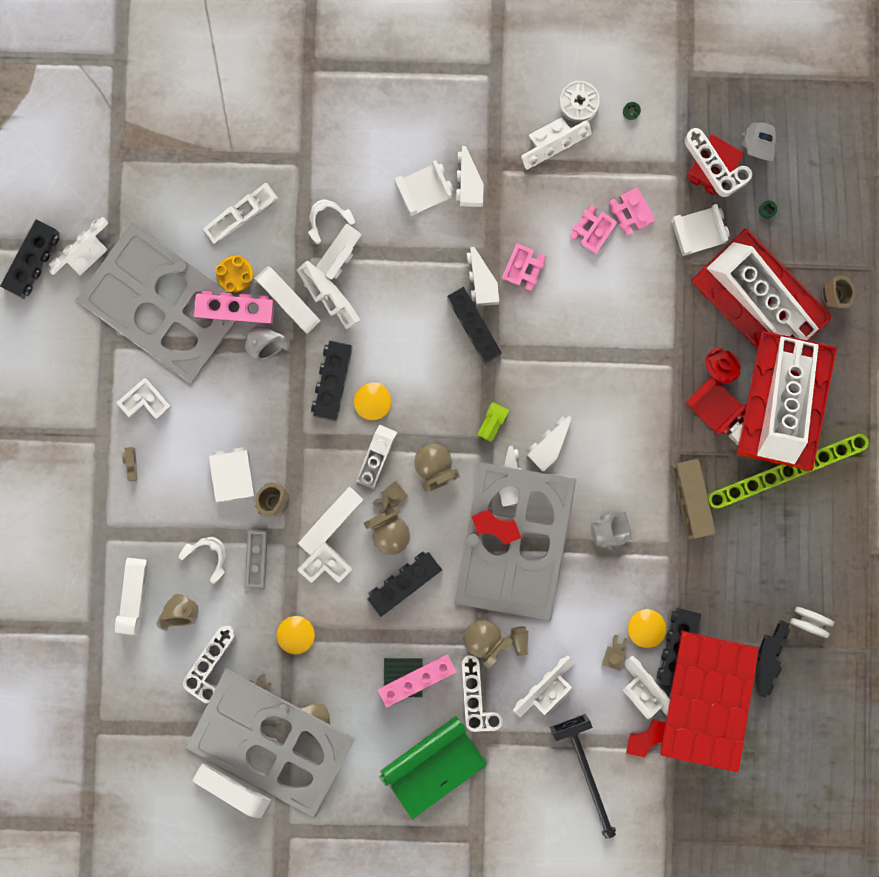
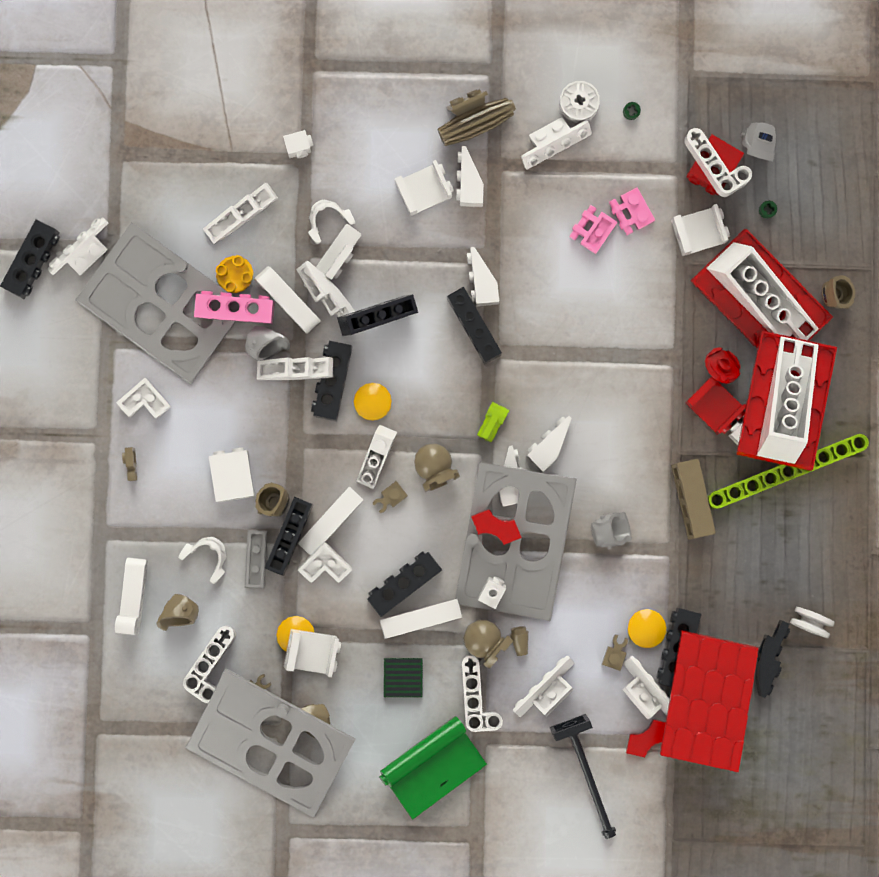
(230, 791): white beam -> none
(289, 536): none -> black brick
(295, 368): none -> white slope
(298, 144): none -> white brick
(312, 652): none -> white panel
(377, 315): none -> black brick
(389, 532): dark tan tile -> none
(416, 680): bright pink brick -> none
(420, 618): none -> white slope
(474, 117): none -> dark tan plate
(492, 592): none -> white brick
(518, 264): bright pink plate -> none

